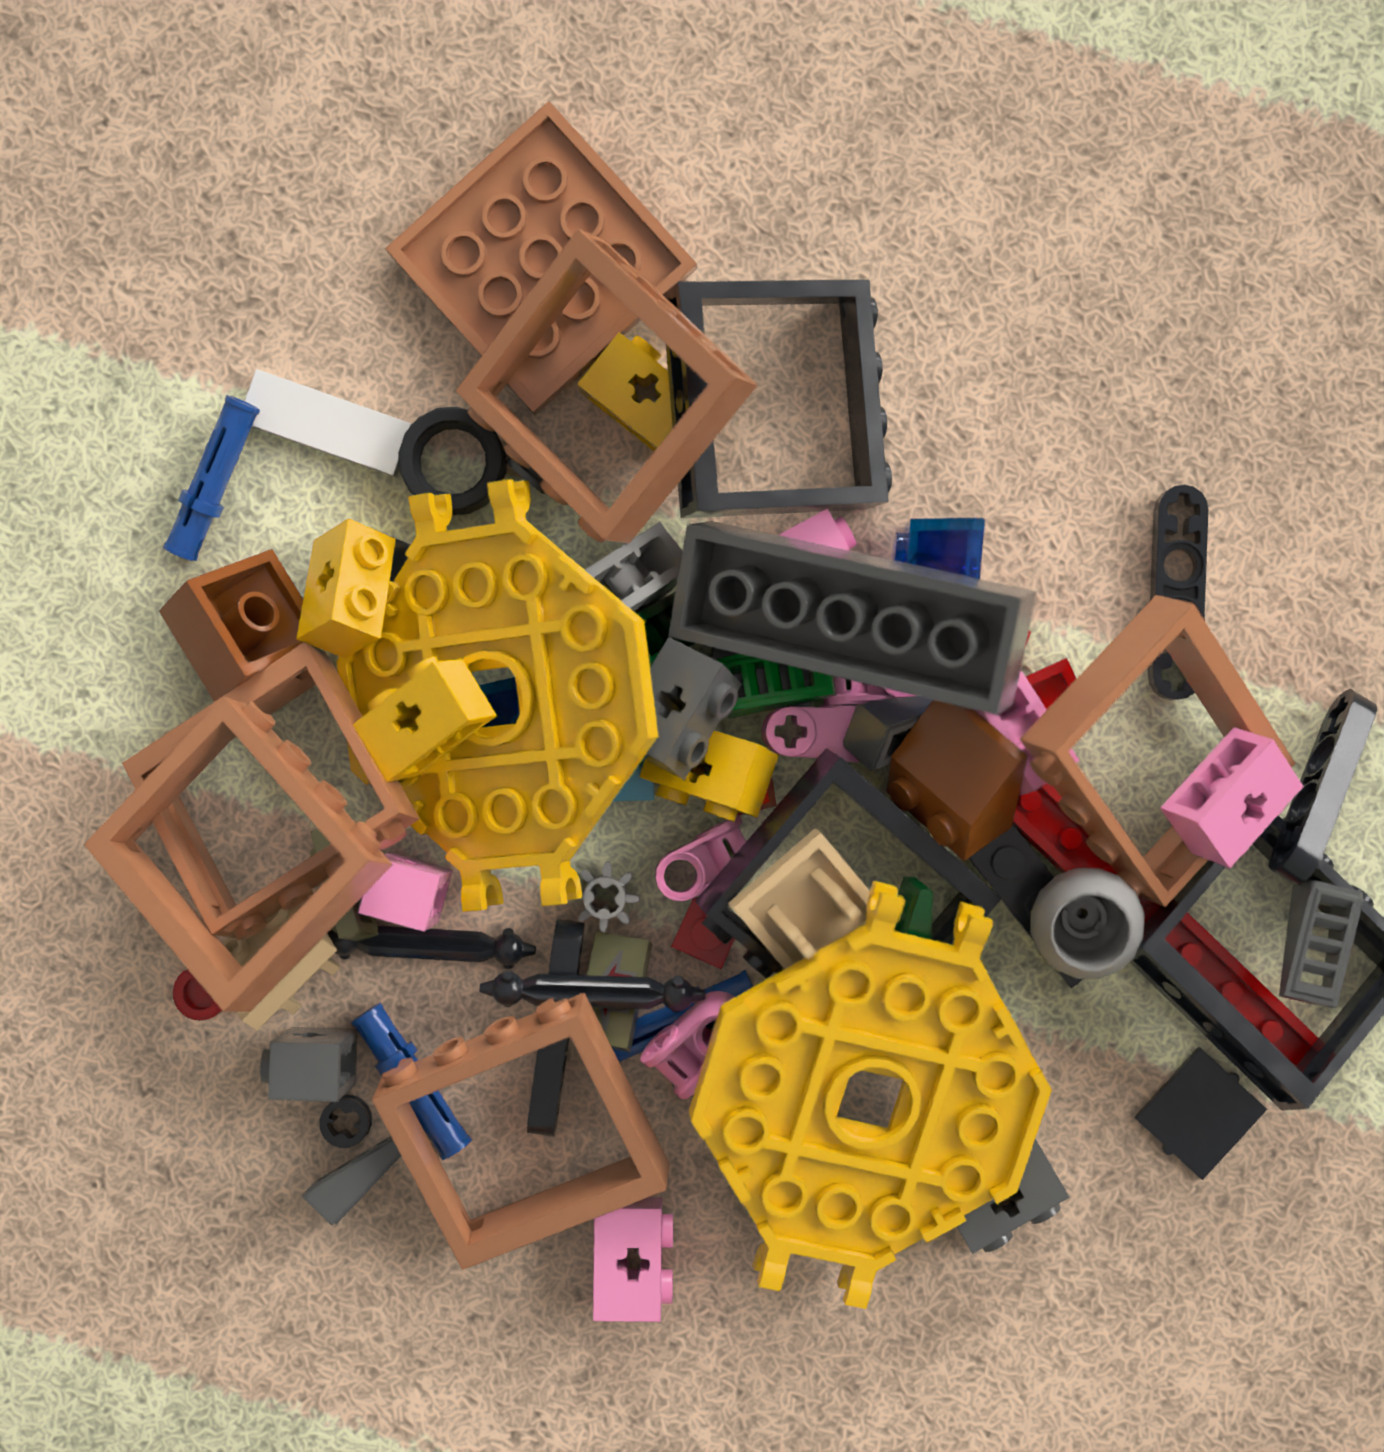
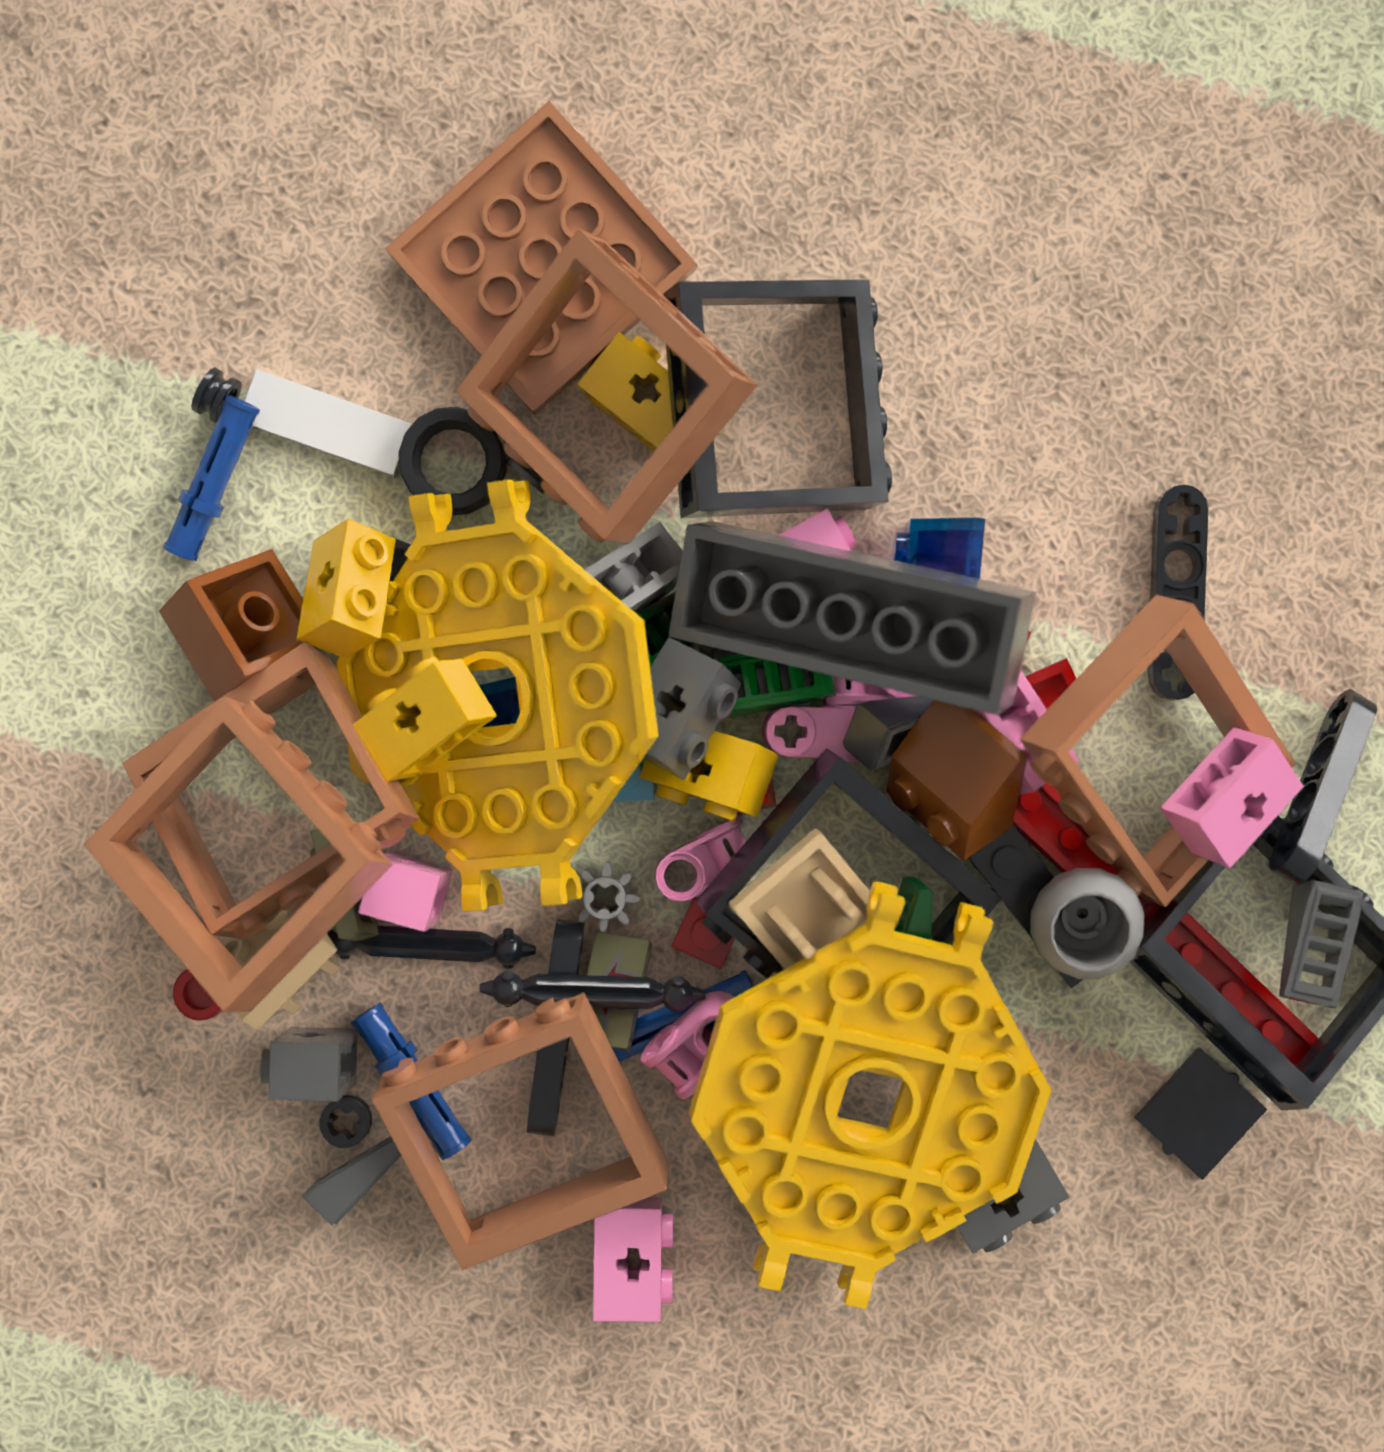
(212, 392): none -> black bush

